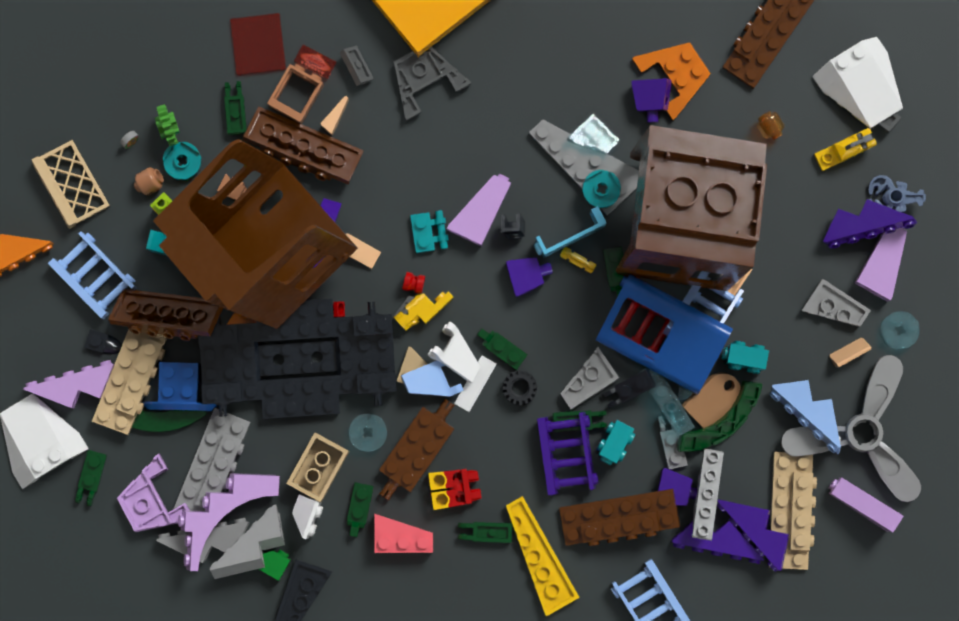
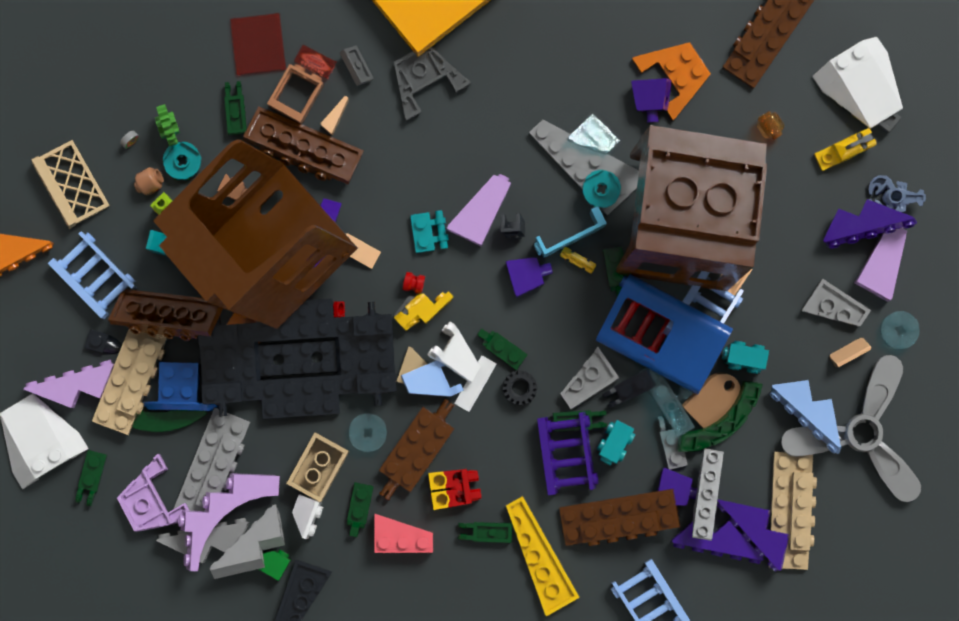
(865, 504): lavender slope -> none

